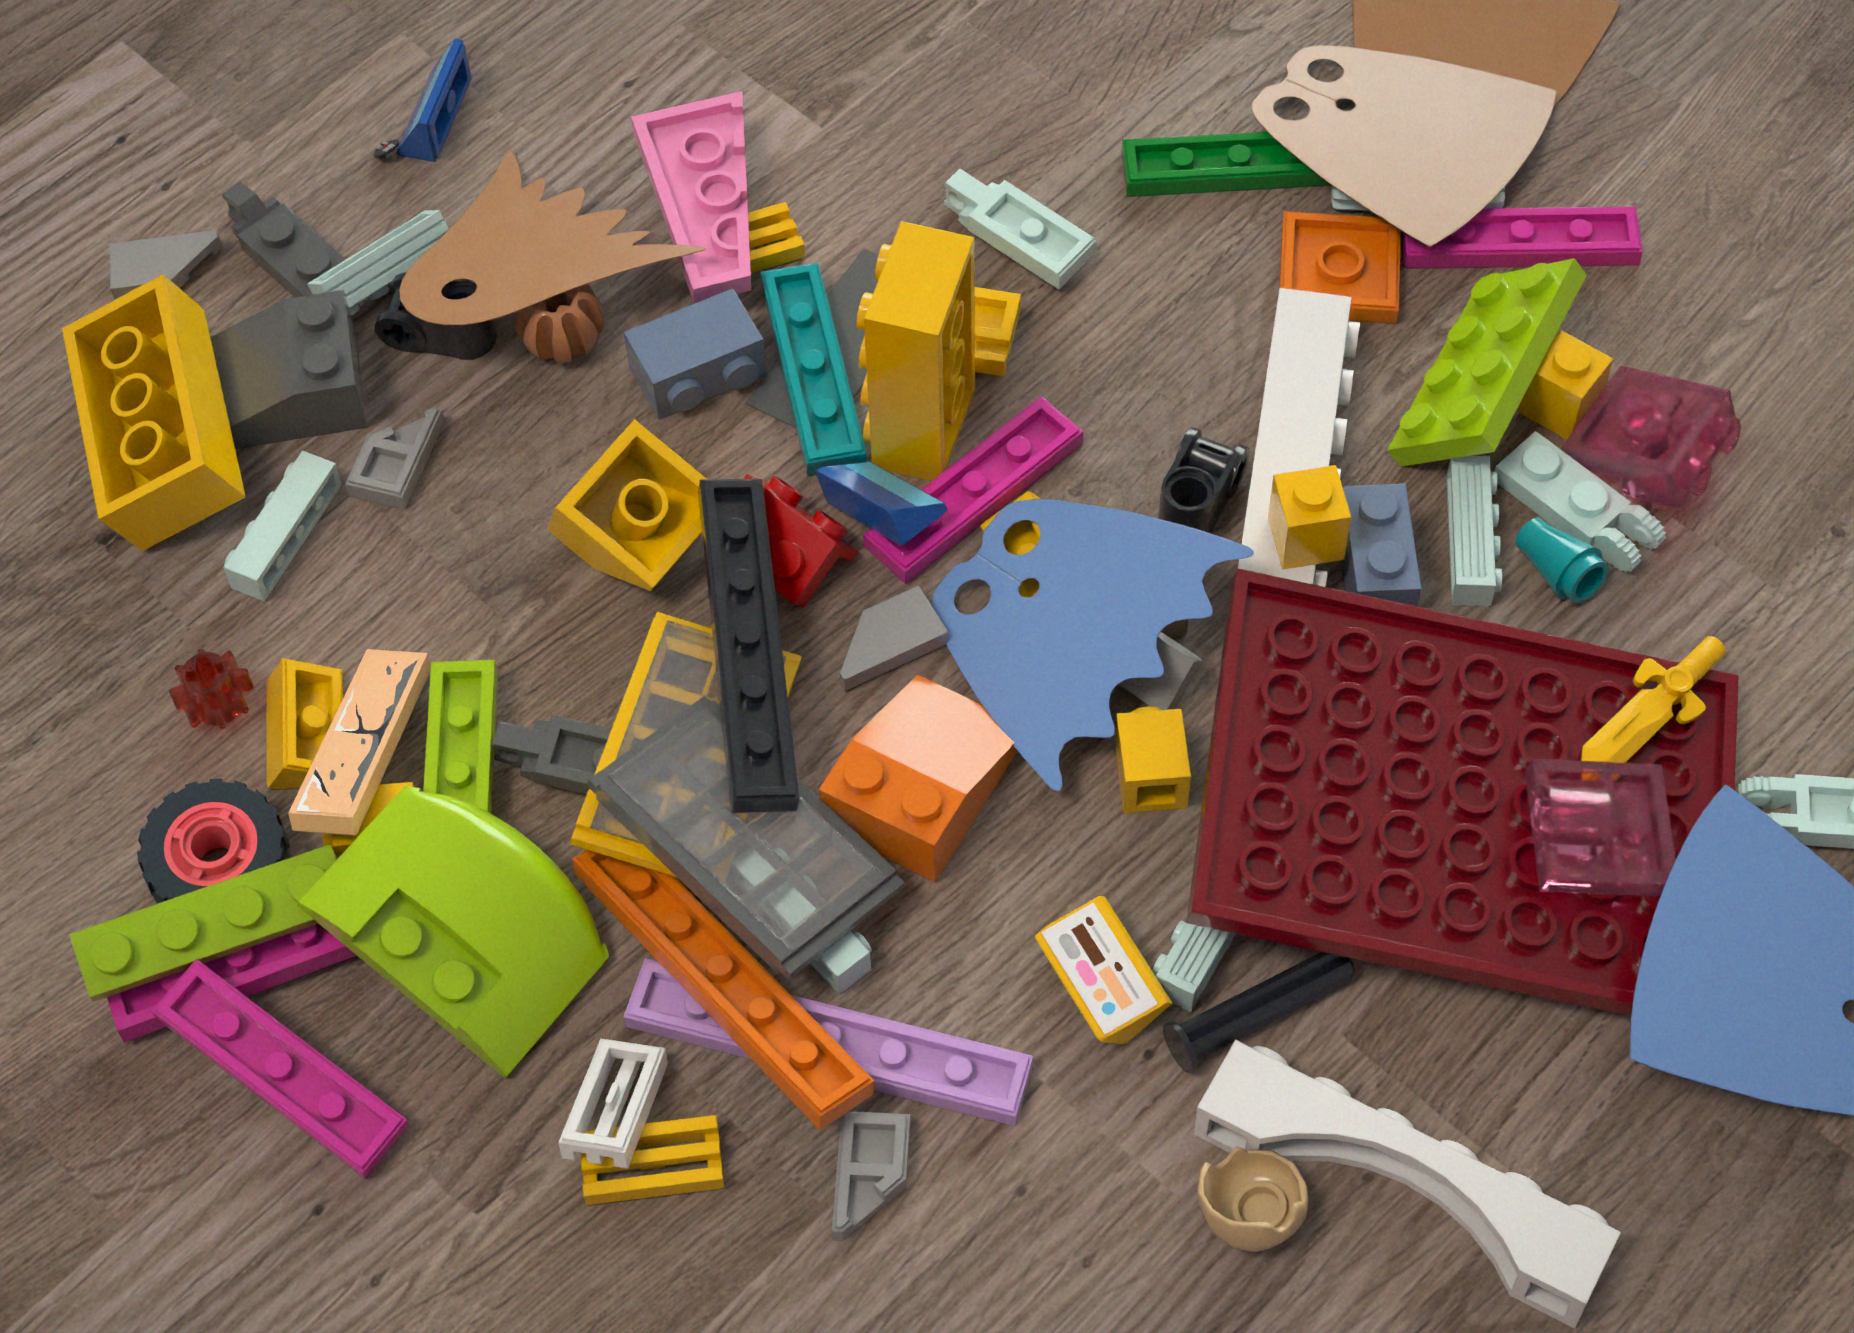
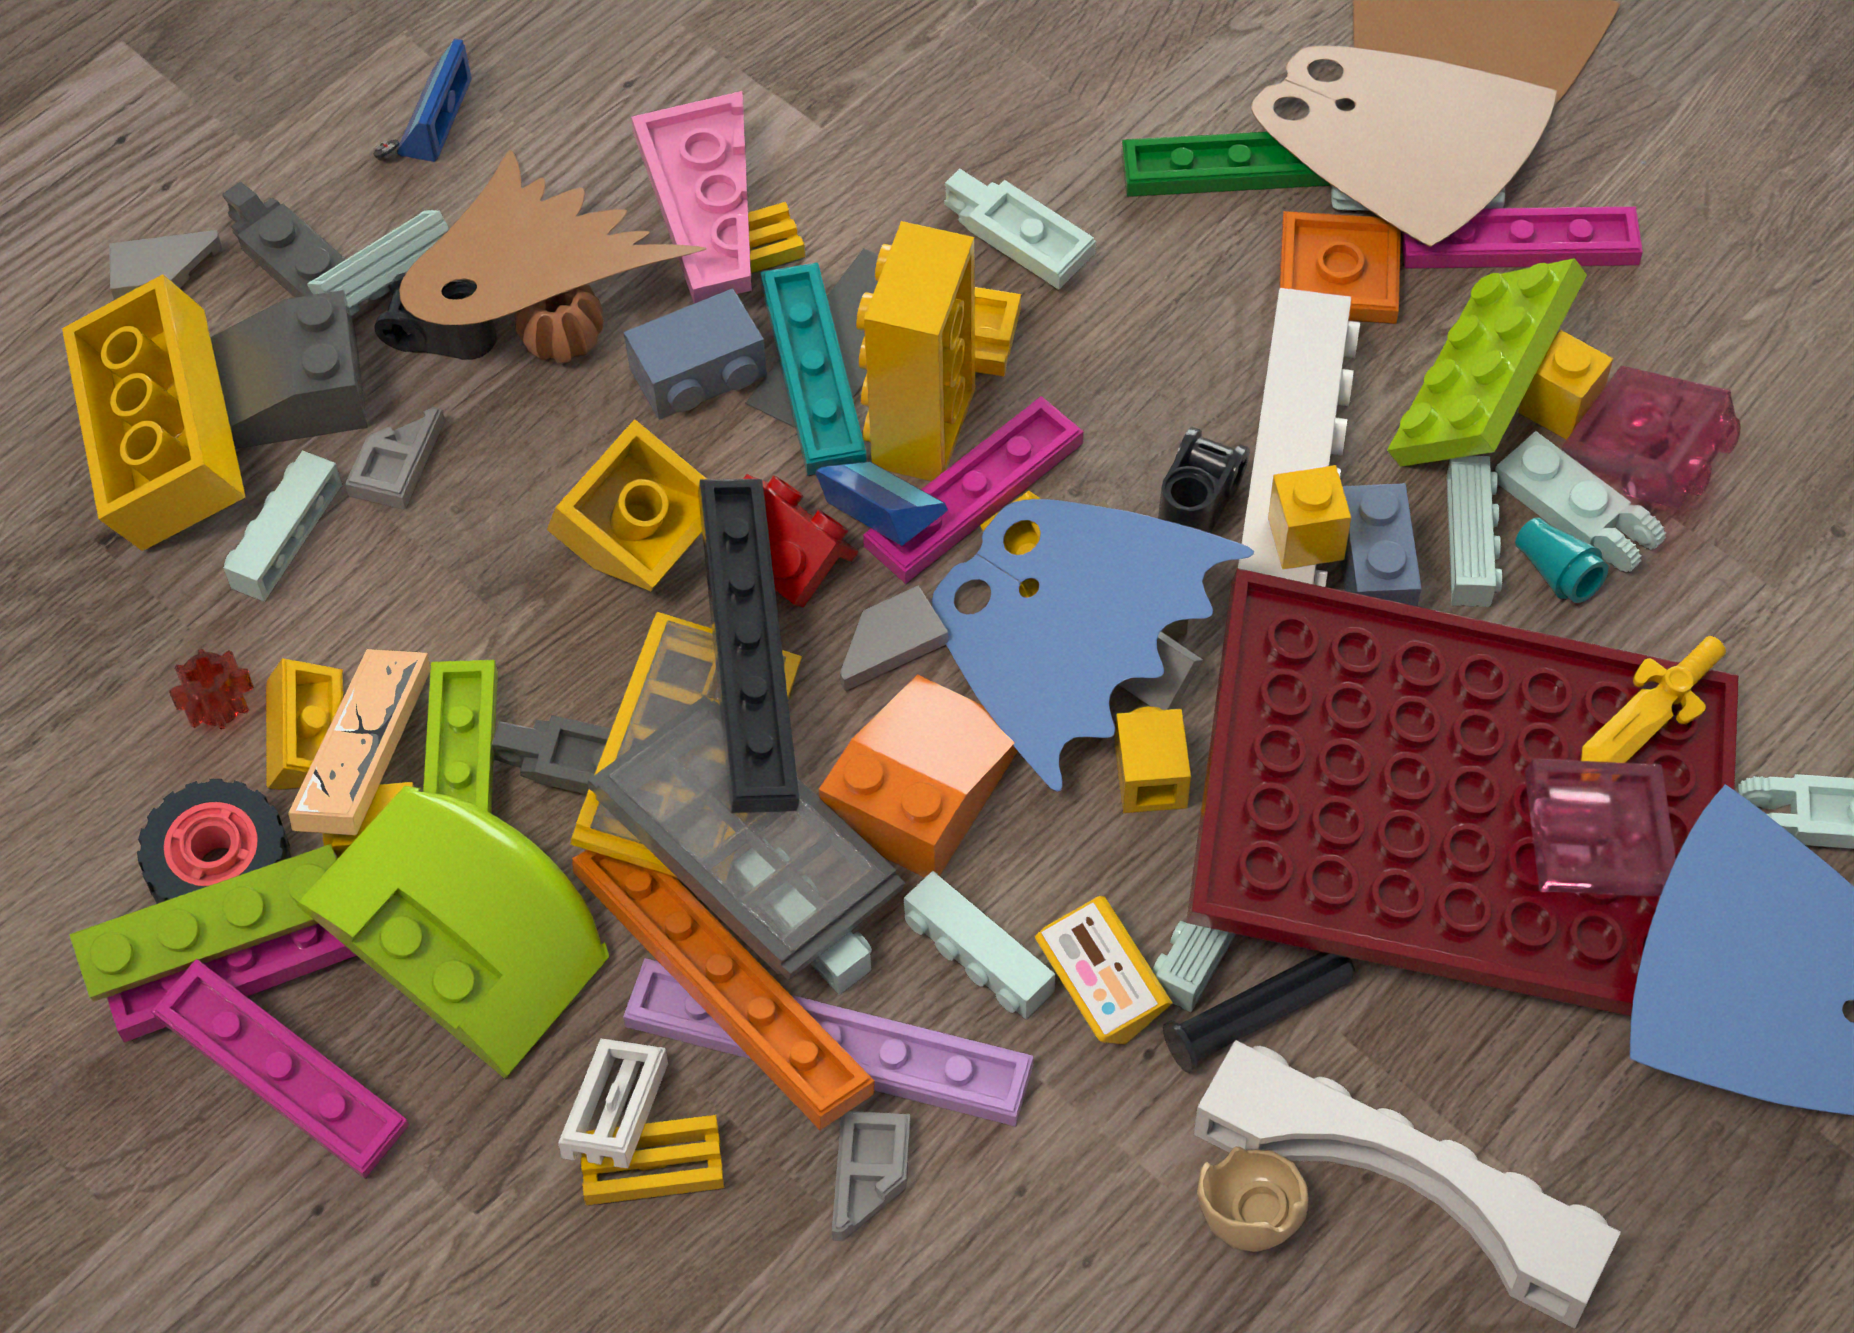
(978, 945): none -> light aqua piece

